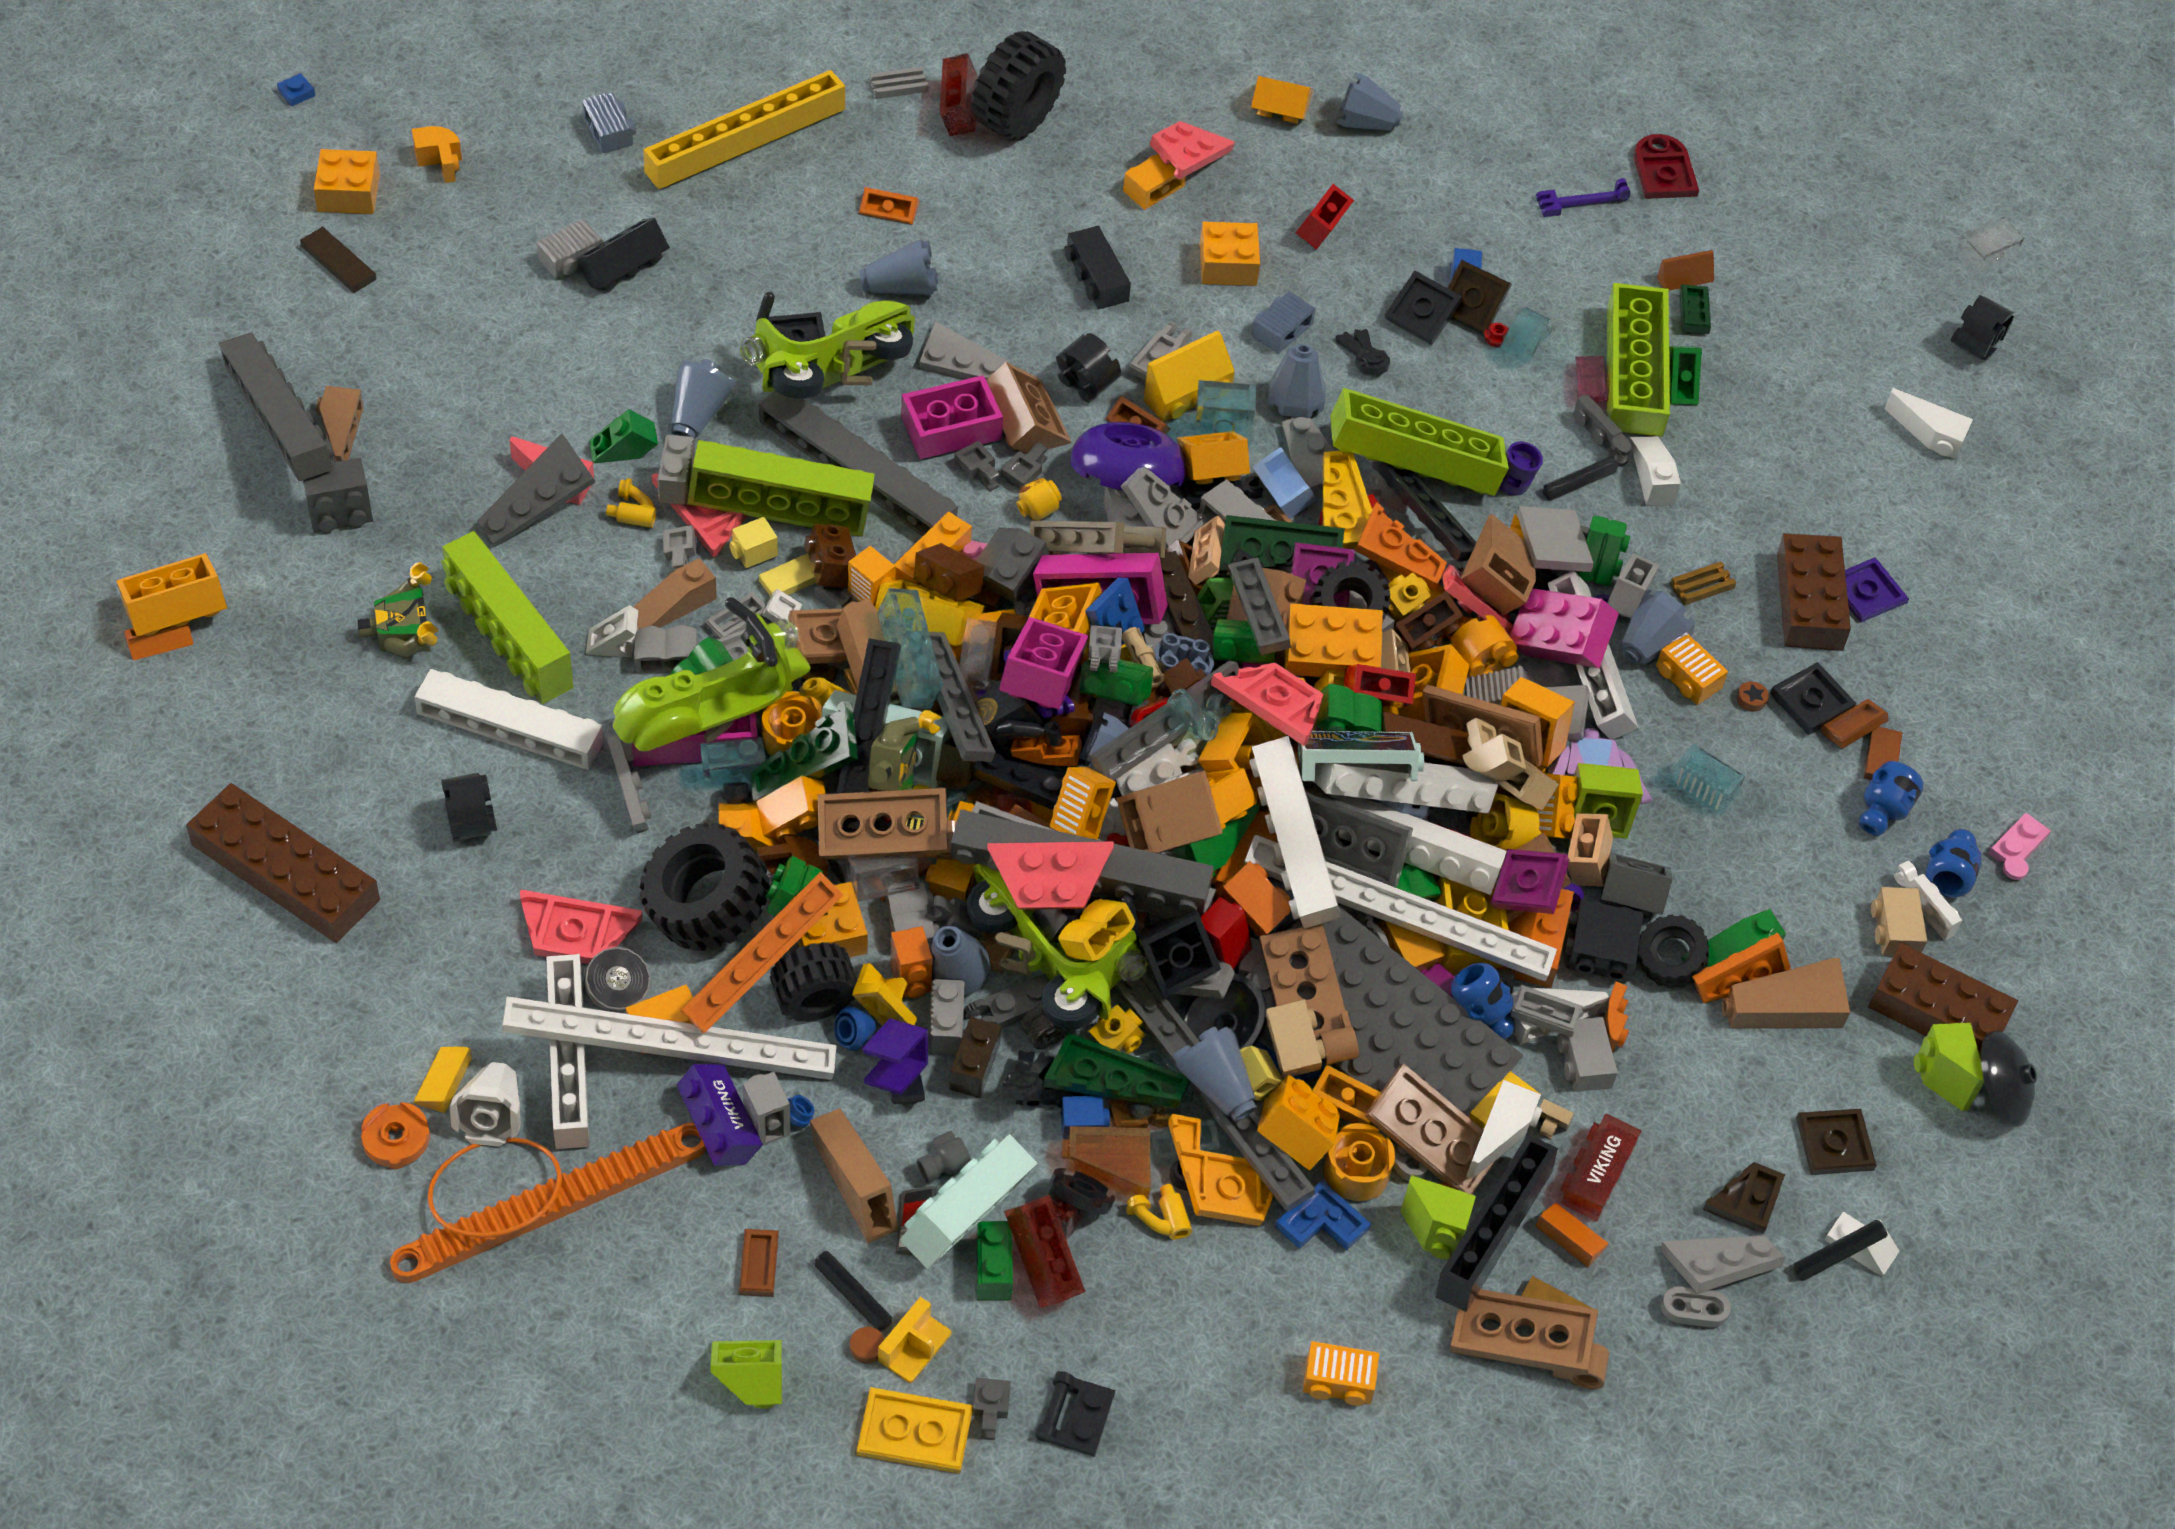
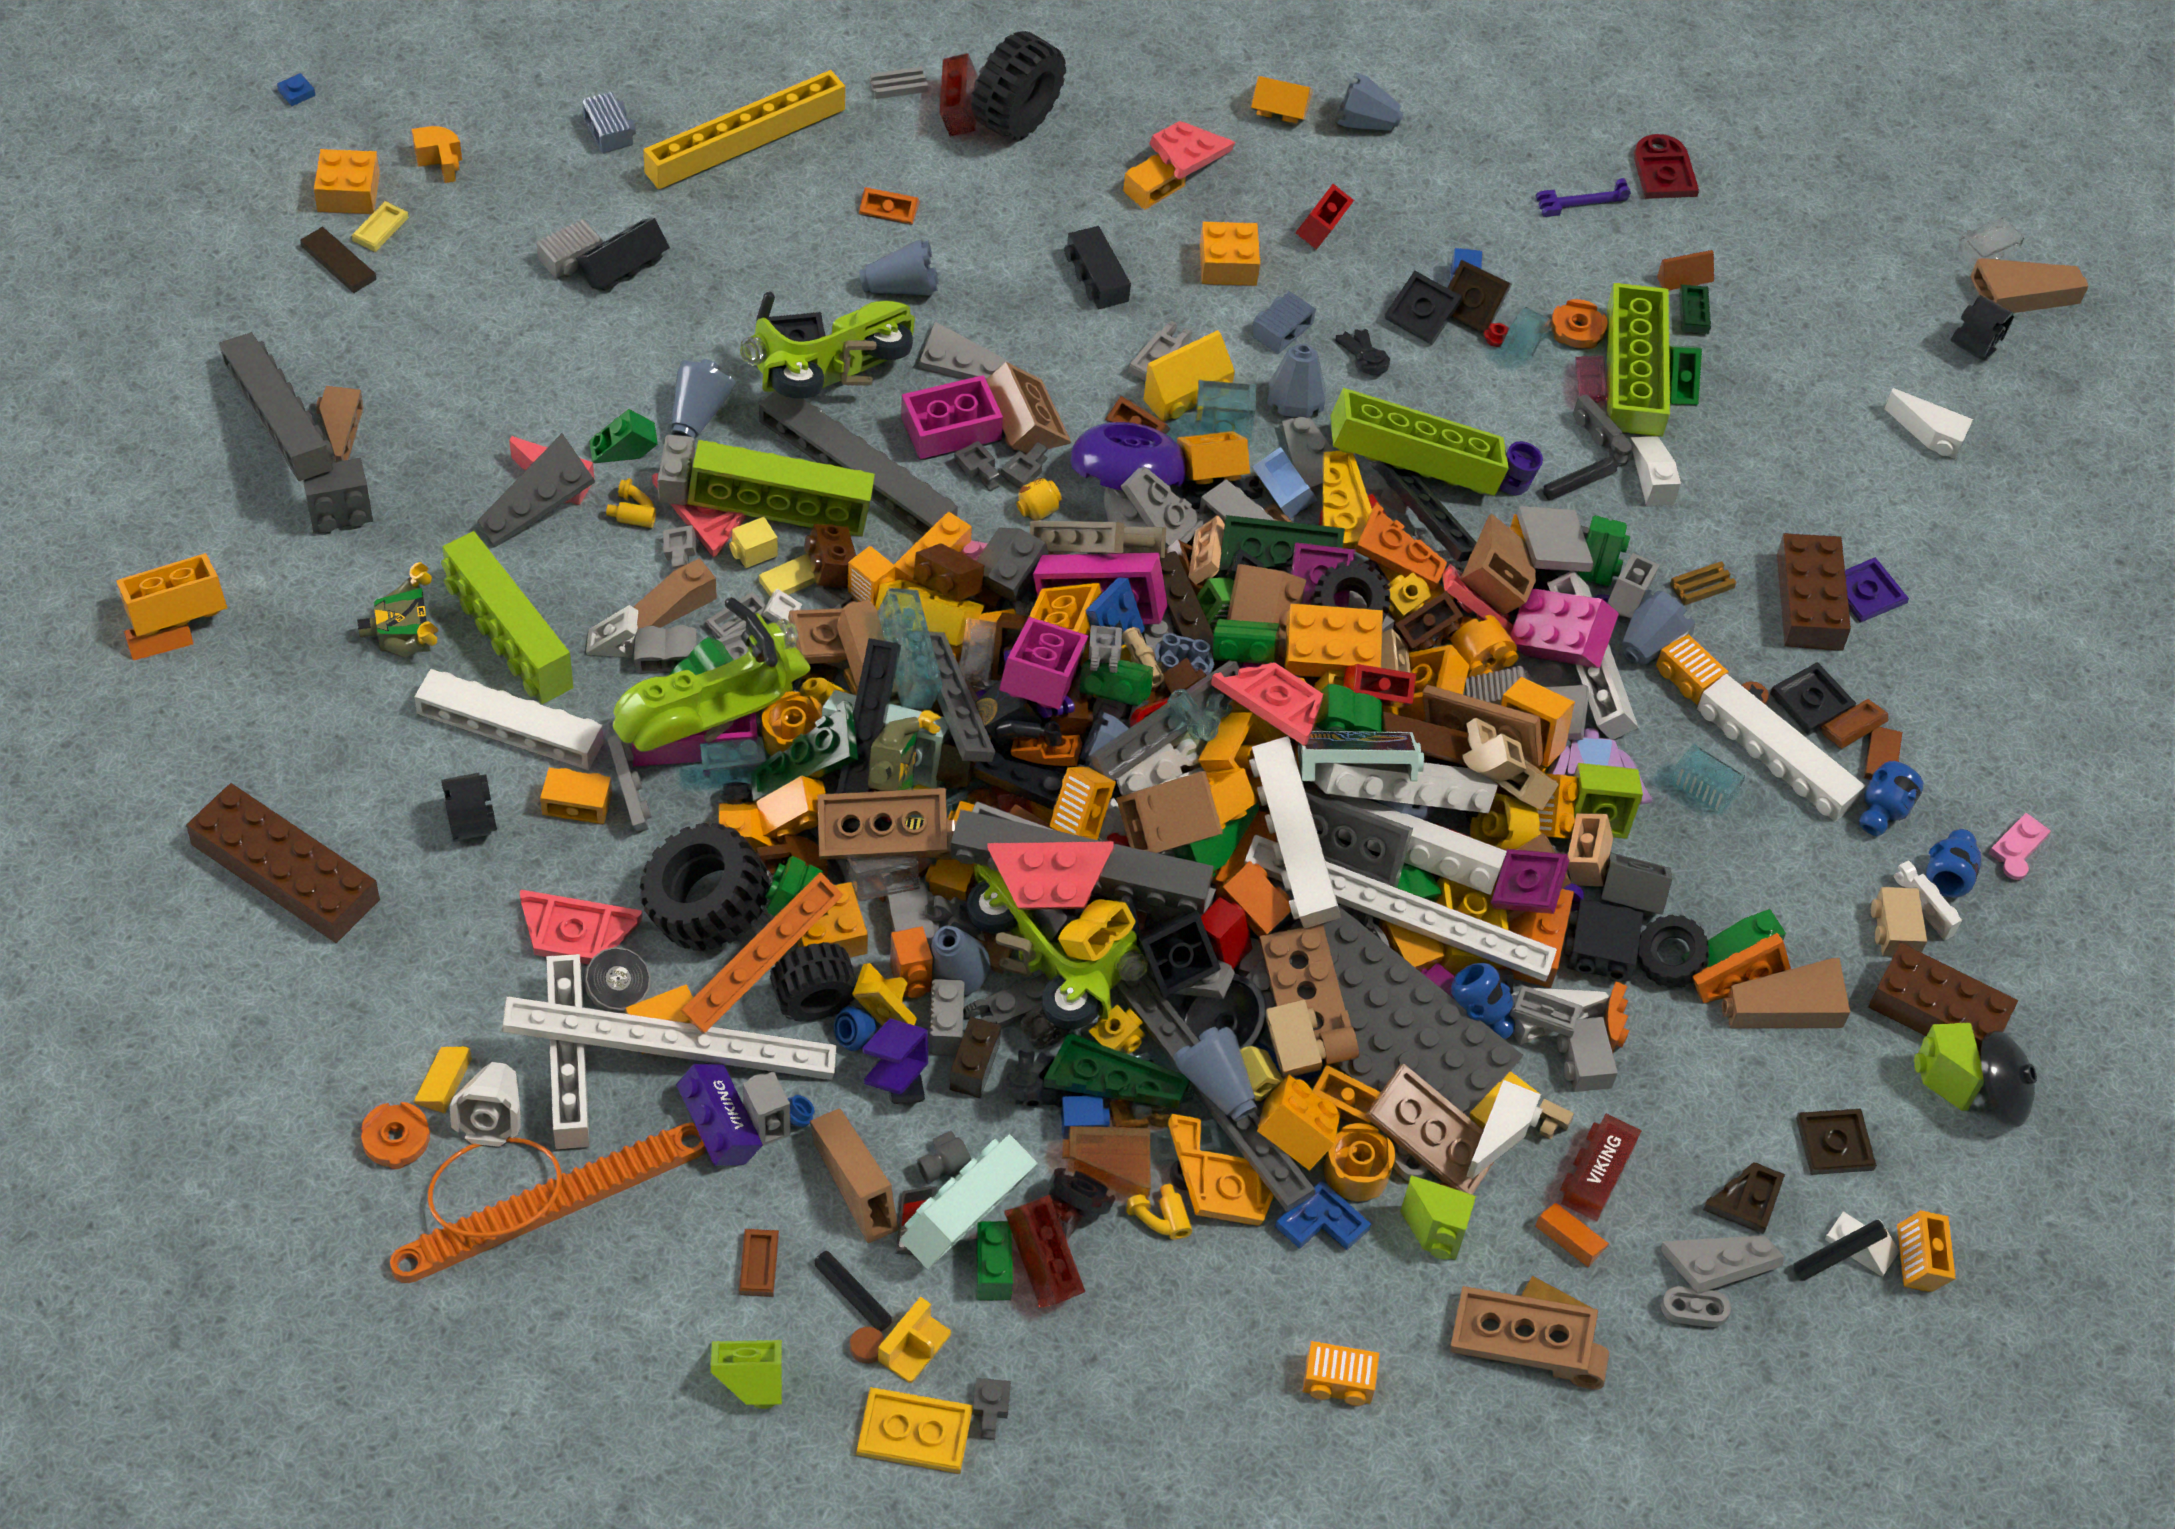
(380, 226): none -> light yellow tile
(576, 795): none -> light orange brick
(1087, 1416): black plate -> none
(1088, 366): black brick -> none
(1259, 606): dark grey plate -> none
(1496, 1223): black brick -> none
(1584, 336): none -> orange plate
(1780, 747): none -> white brick
(1926, 1251): none -> light orange brick
(2028, 284): none -> medium nougat slope

